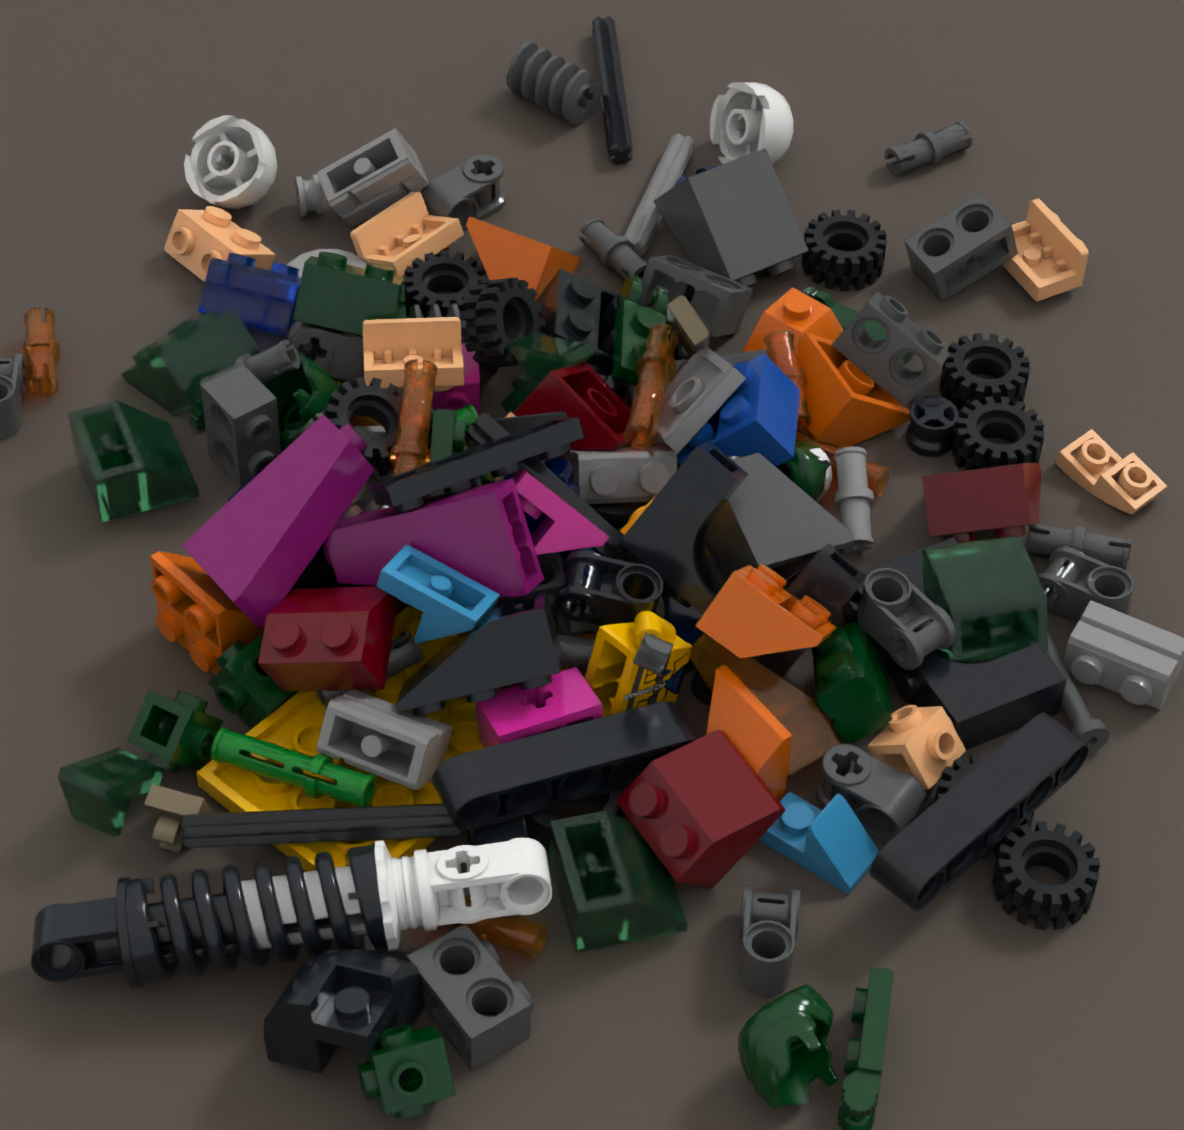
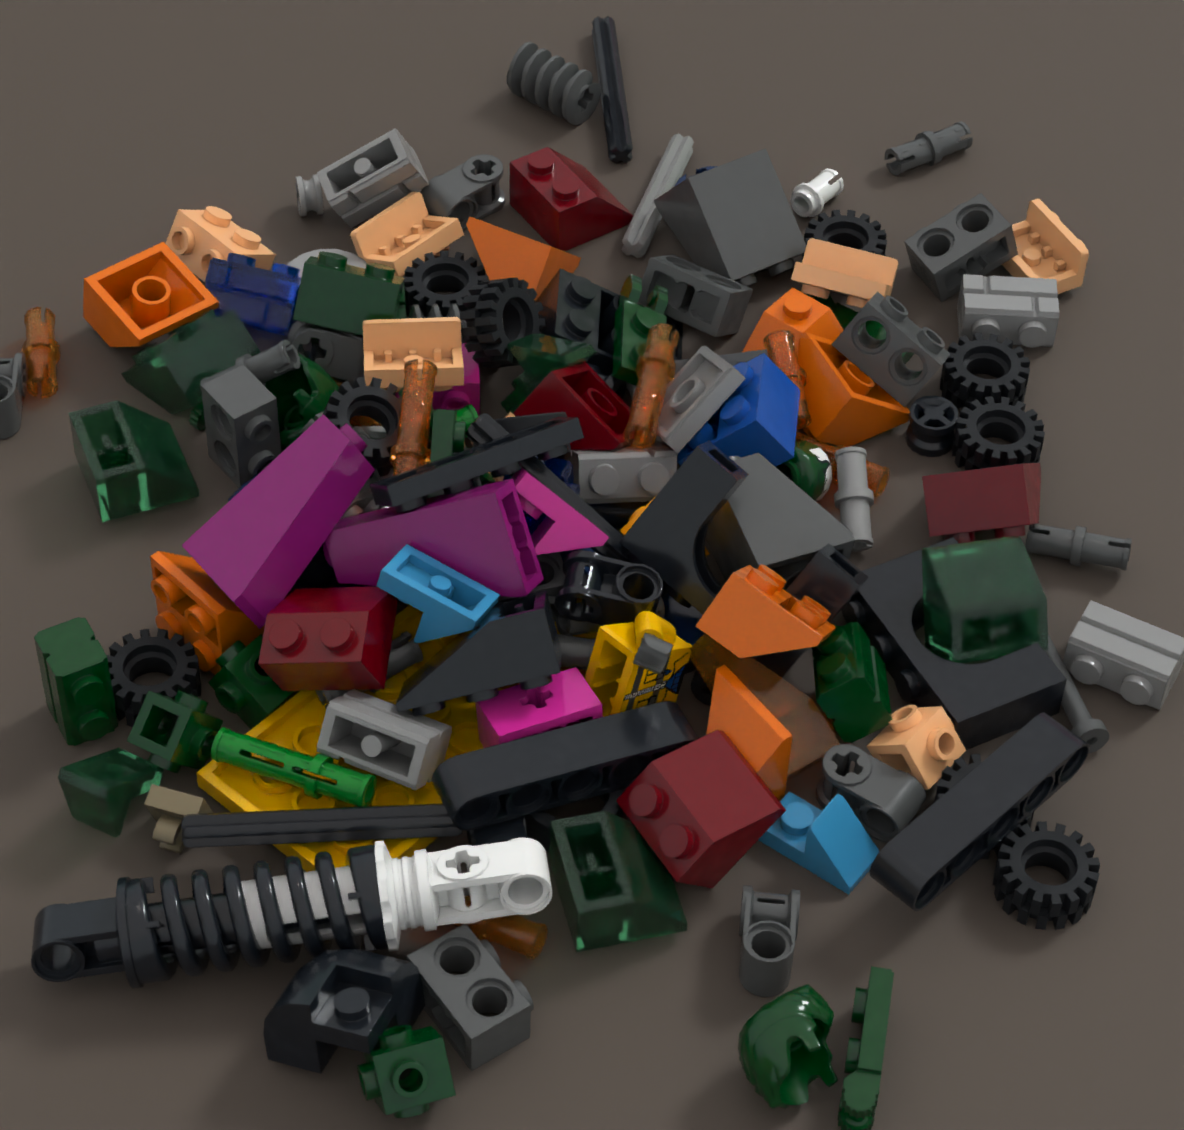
(76, 681): none -> dark green brick
(144, 297): none -> orange slope
(148, 656): none -> black tyre
(231, 163): white cylinder -> none
(563, 200): none -> dark red slope
(614, 251): dark grey pin -> none
(688, 324): dark tan tile -> none
(750, 120): white cylinder -> none
(810, 197): none -> white pin
(844, 271): none -> light nougat bracket
(901, 618): dark grey piece -> none
(1009, 307): none -> light grey brick
(1083, 581): dark grey piece -> none
(1116, 481): light nougat slope -> none

